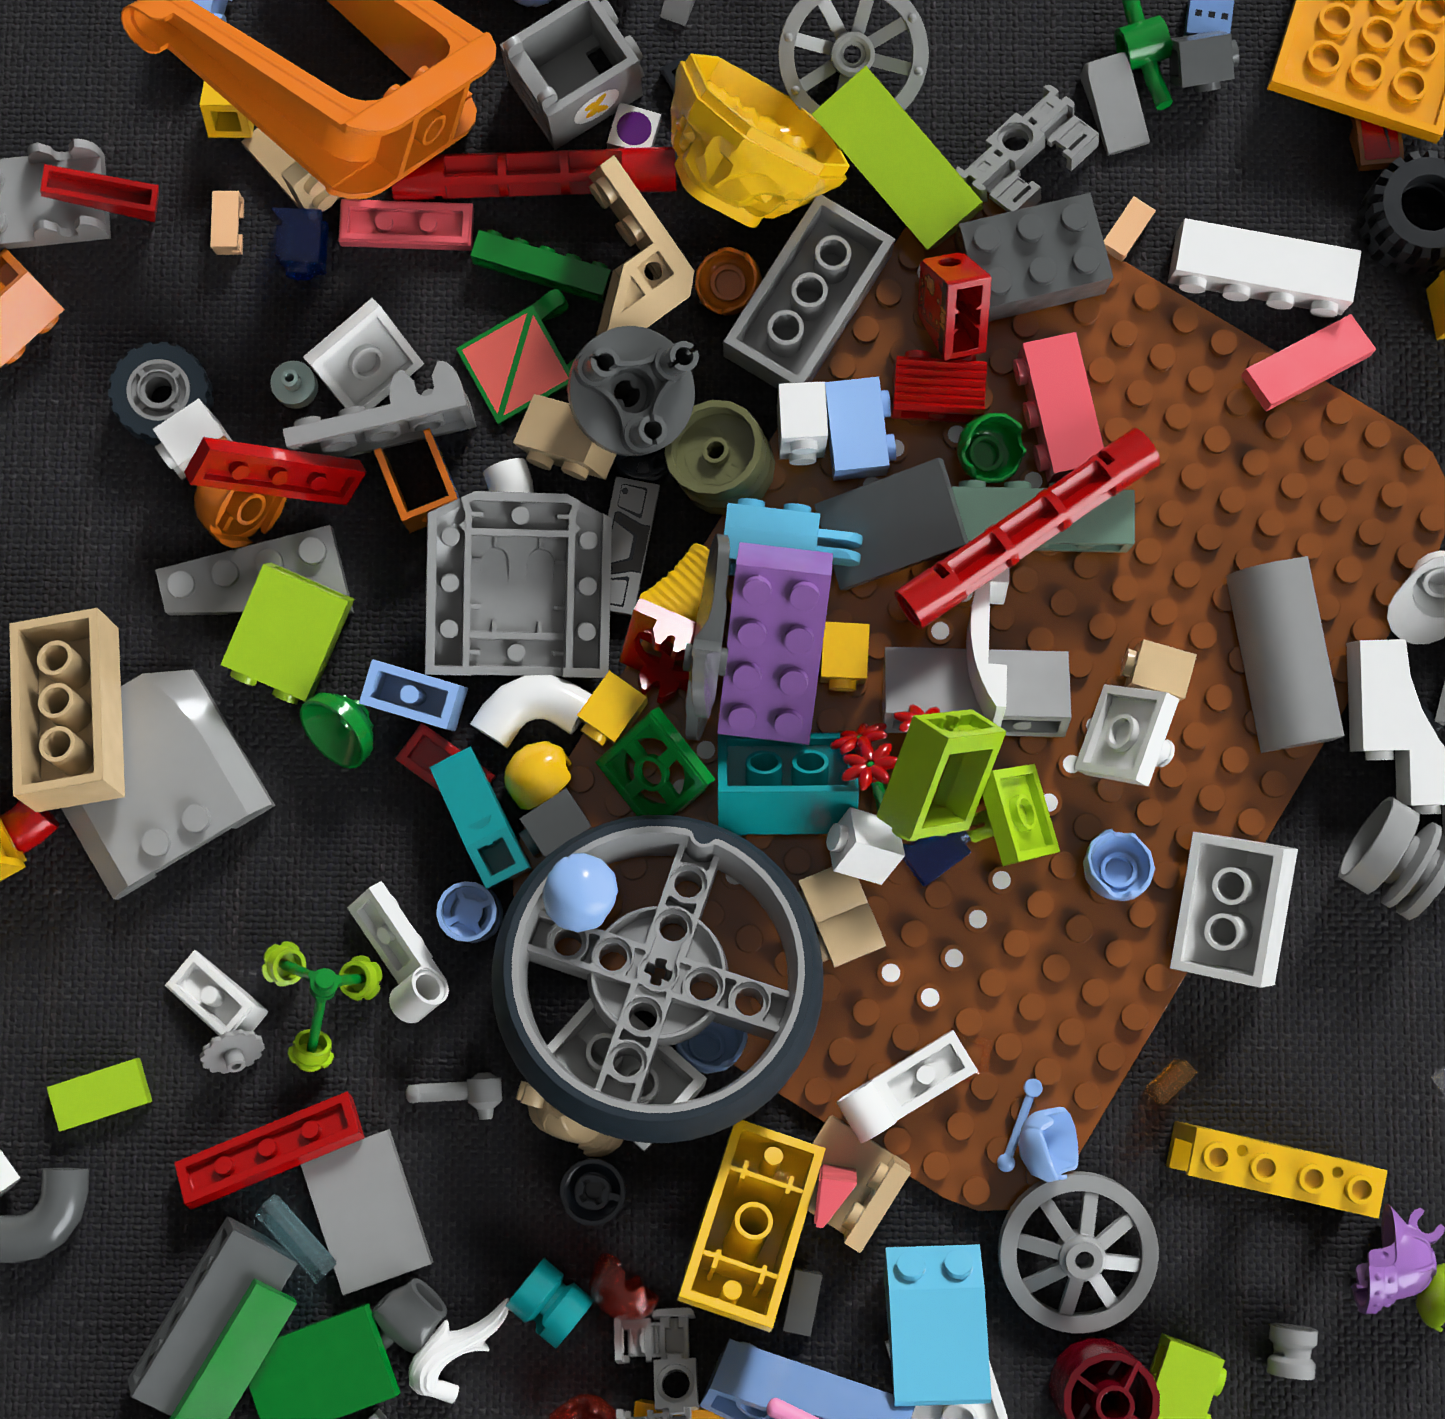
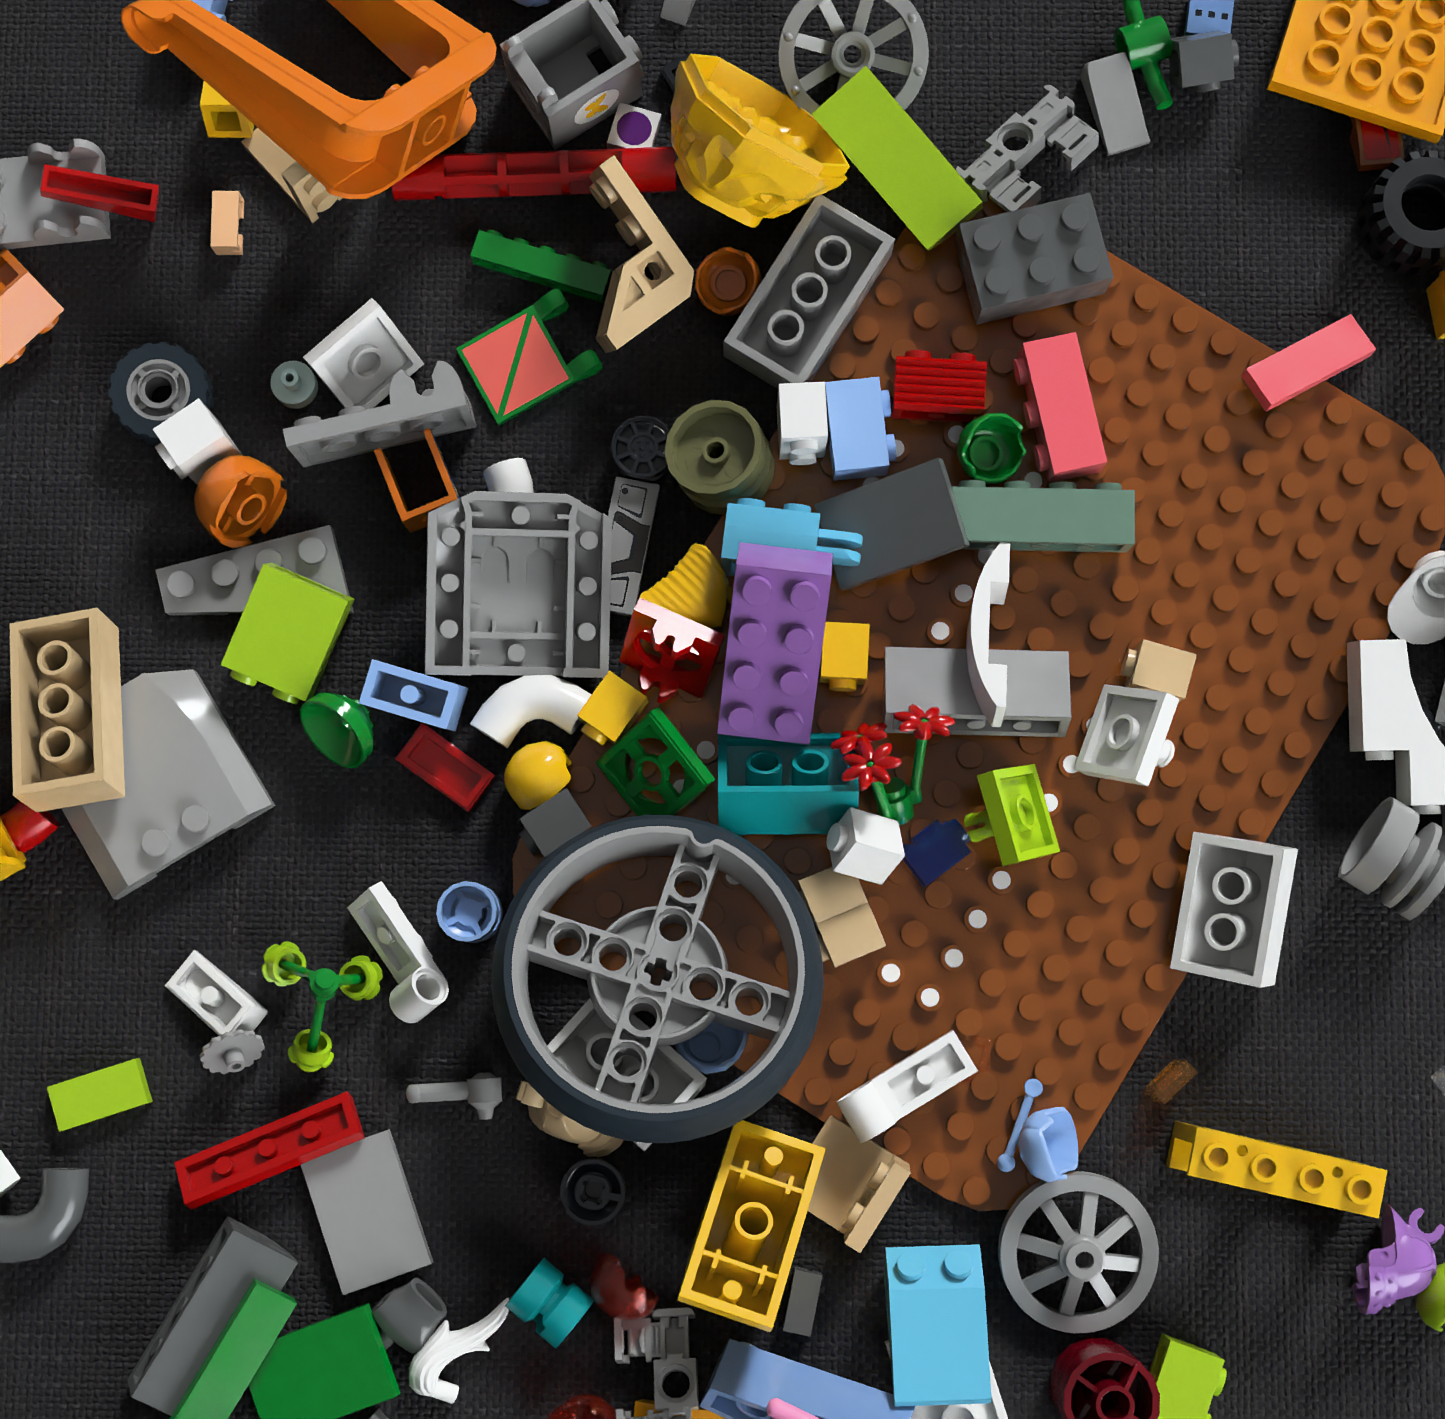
(274, 471): red plate -> none
(296, 1238): clear light blue tile -> none
(301, 242): clear blue window -> none
(406, 224): coral tile -> none
(480, 819): teal slope -> none
(554, 438): tan brick -> none
(579, 892): light blue hair -> none
(647, 369): dark grey piece -> none
(706, 657): dark grey piece -> none
(833, 1188): coral slope -> none
(920, 764): lime window -> none
(952, 291): red torso -> none
(1027, 528): red piece -> none
(1118, 865): light blue hair -> none
(1128, 228): light nougat piece -> none
(1264, 268): white brick -> none
(1284, 655): light grey brick -> none
(1292, 1351): light grey wheel -> none

